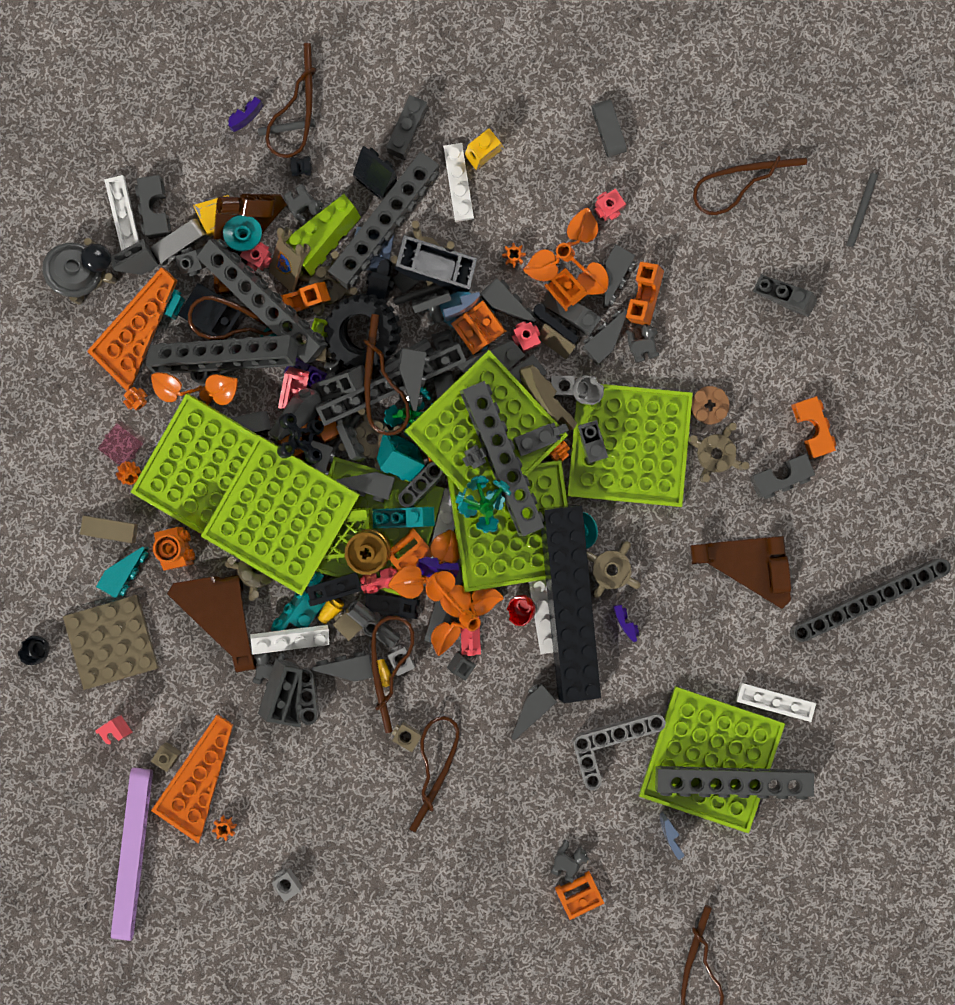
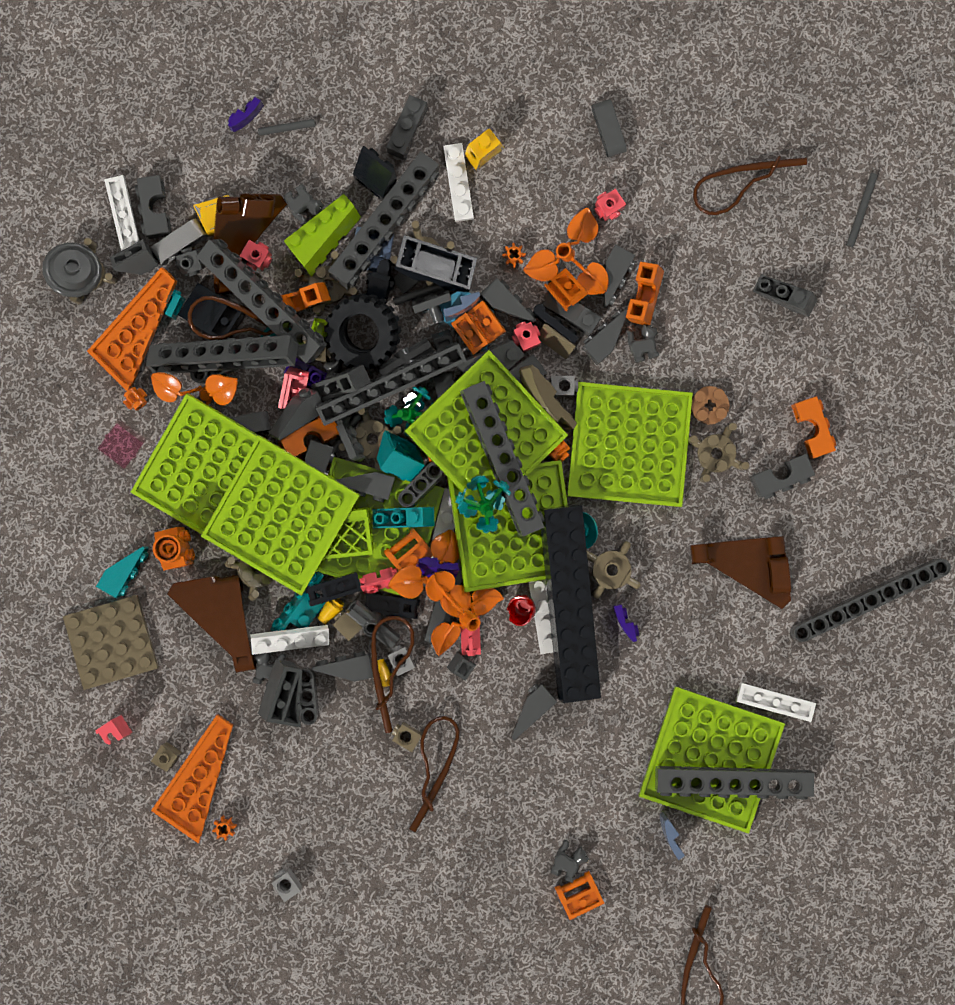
(34, 650): black hair -> none
(96, 257): black hair -> none
(109, 529): dark tan slope -> none
(128, 473): orange gear -> none
(131, 854): lavender beam -> none
(242, 225): teal dish -> none
(286, 261): dark tan flag -> none
(306, 166): black wheel -> none
(307, 77): reddish brown piece -> none
(313, 428): black gear -> none
(359, 559): pearl gold wheel -> none
(371, 349): reddish brown piece -> none
(411, 369): dark grey slope -> none
(475, 456): dark grey gear -> none
(539, 438): dark grey hinge -> none
(588, 390): light grey hair -> none
(592, 442): dark grey slope -> none
(610, 739): light grey beam -> none

